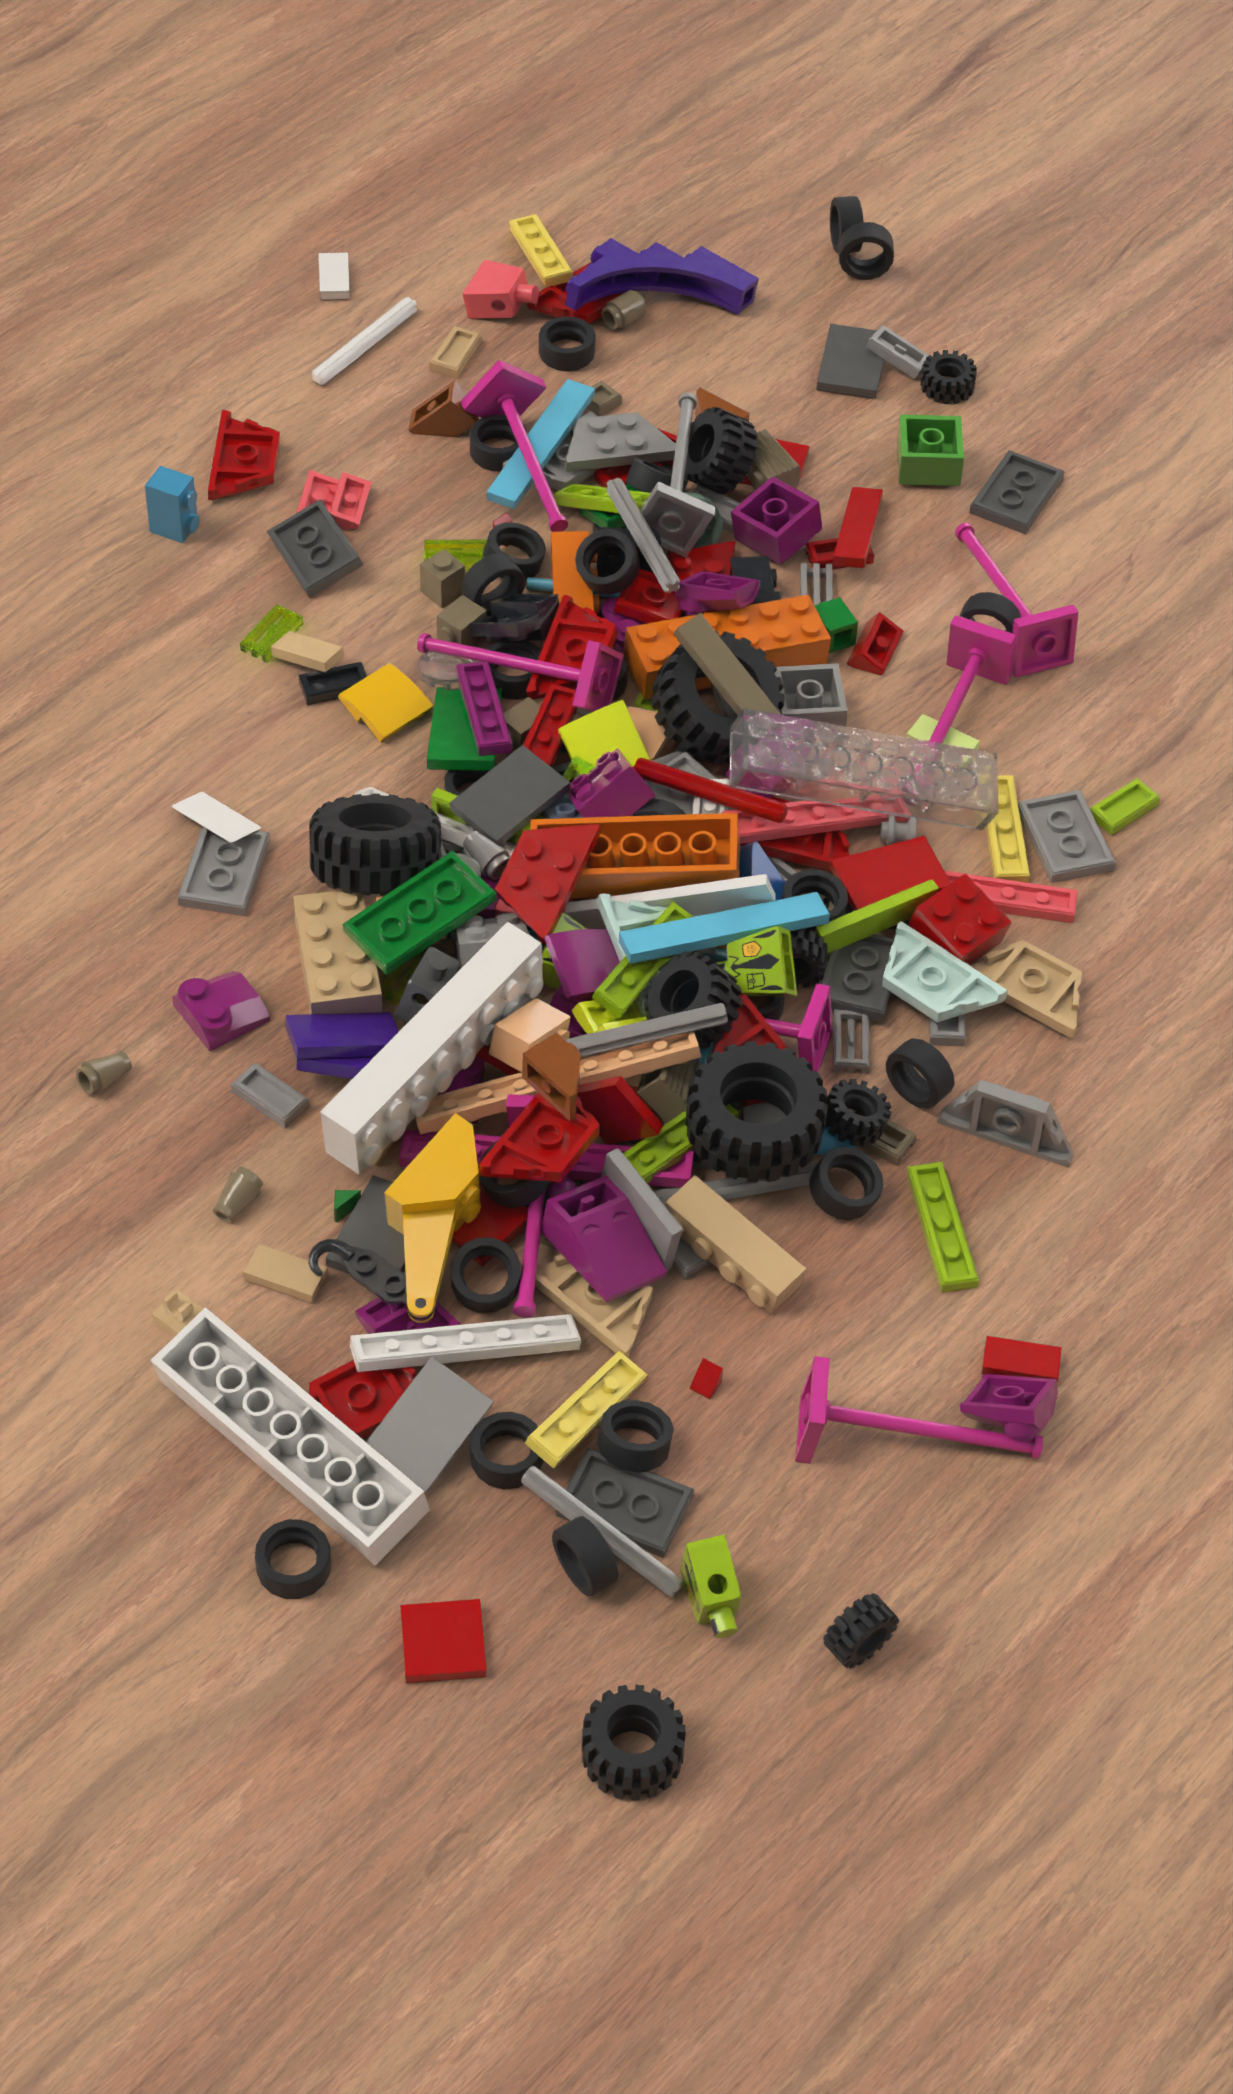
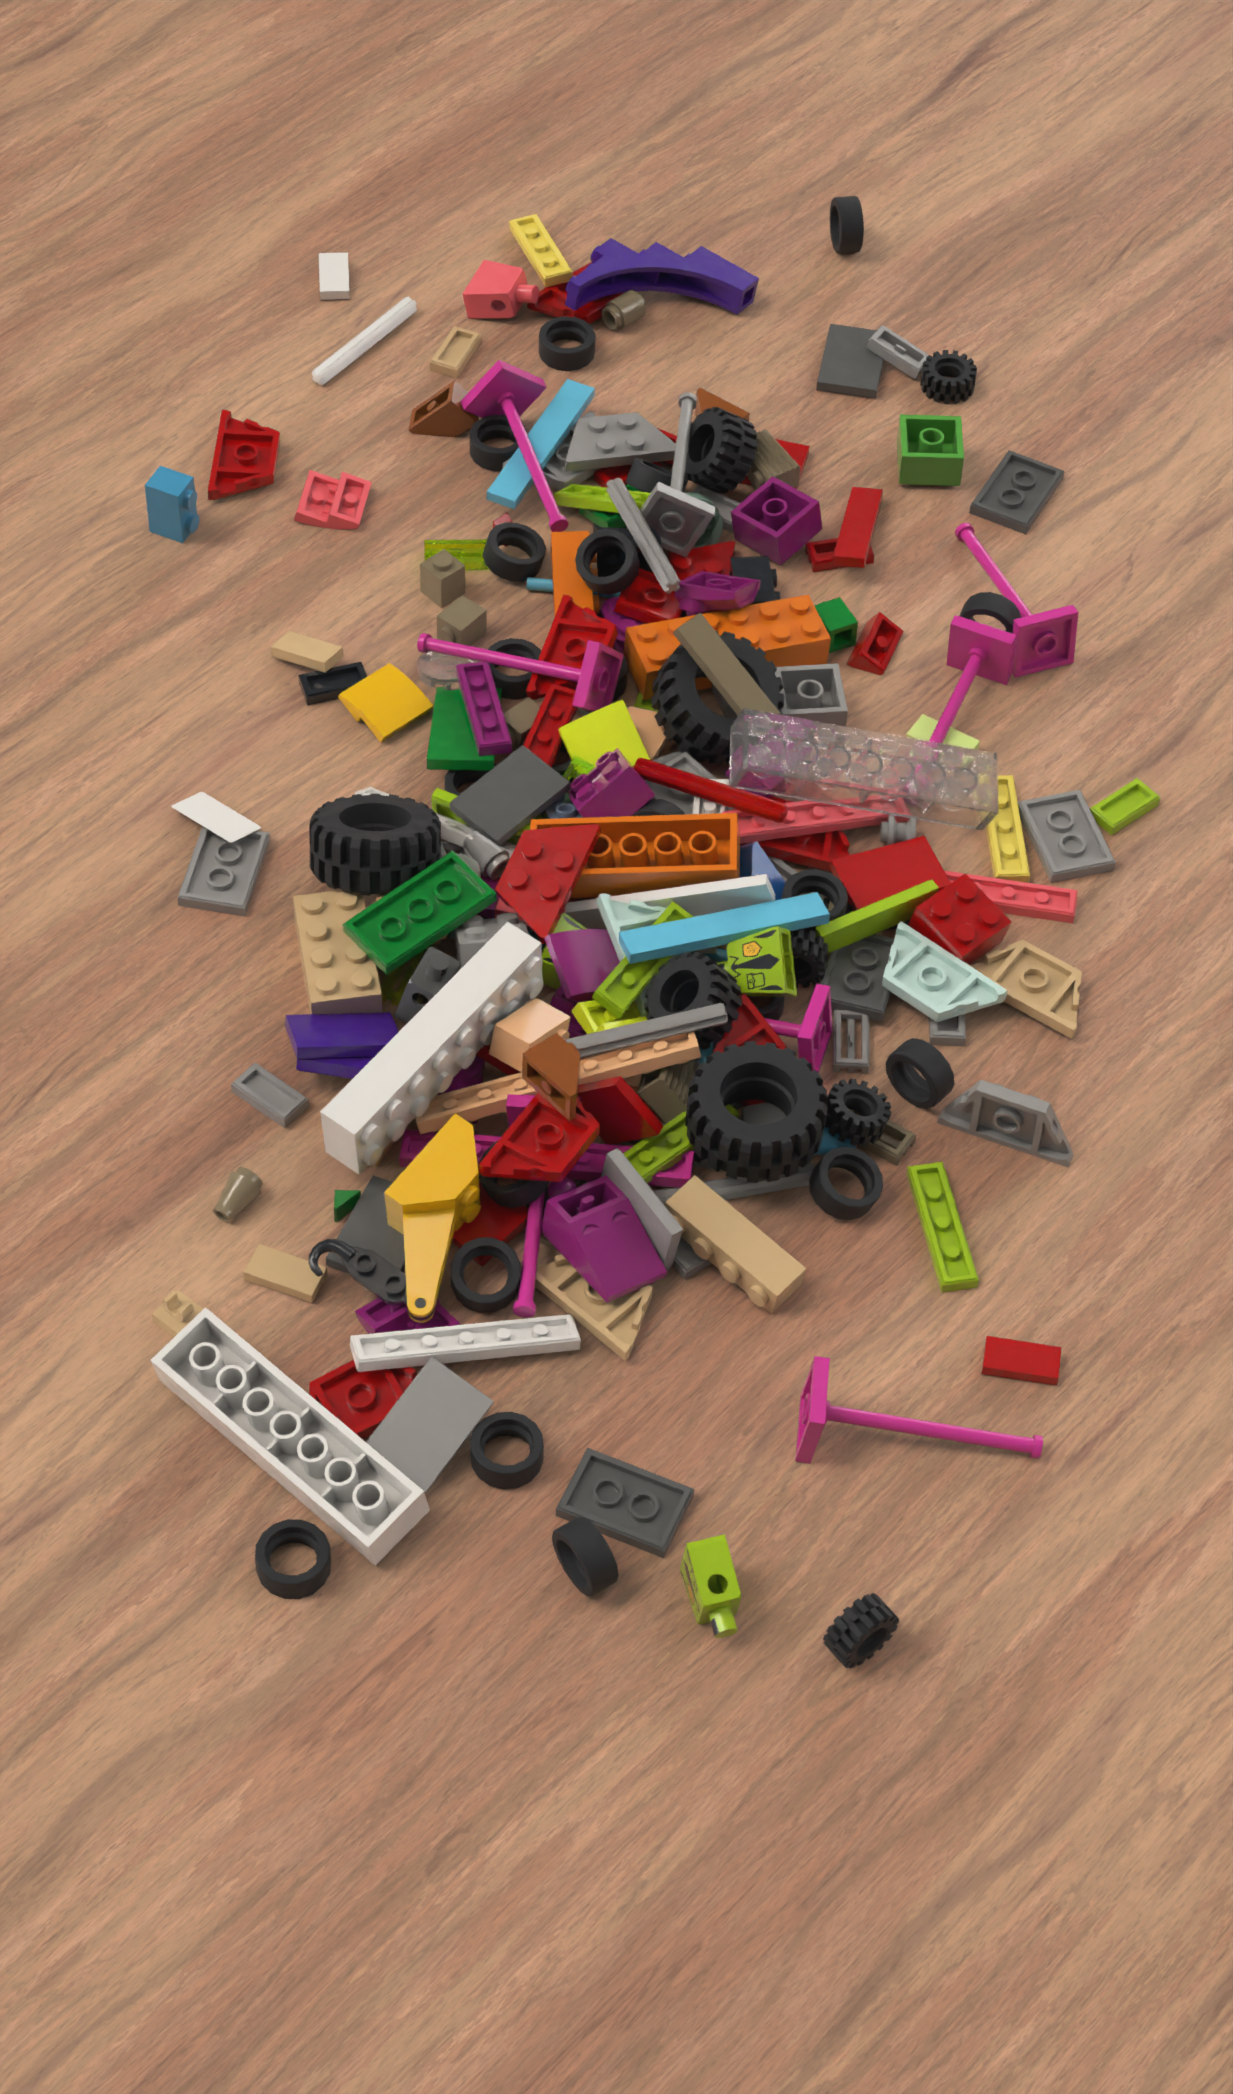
(100, 1073): dark tan cone -> none
(220, 1008): magenta slope -> none
(289, 622): clear neon green tile -> none
(315, 548): dark grey tile -> none
(443, 1641): red tile -> none
(485, 572): black tyre -> none
(518, 618): black brick -> none
(585, 1409): light yellow tile -> none
(604, 399): dark tan tile -> none
(618, 1542): light grey axle -> none
(626, 1771): black tyre -> none
(630, 1455): black tyre -> none
(707, 1378): red piece -> none
(816, 572): light grey tile -> none
(869, 233): black tyre -> none
(1014, 1403): magenta slope -> none

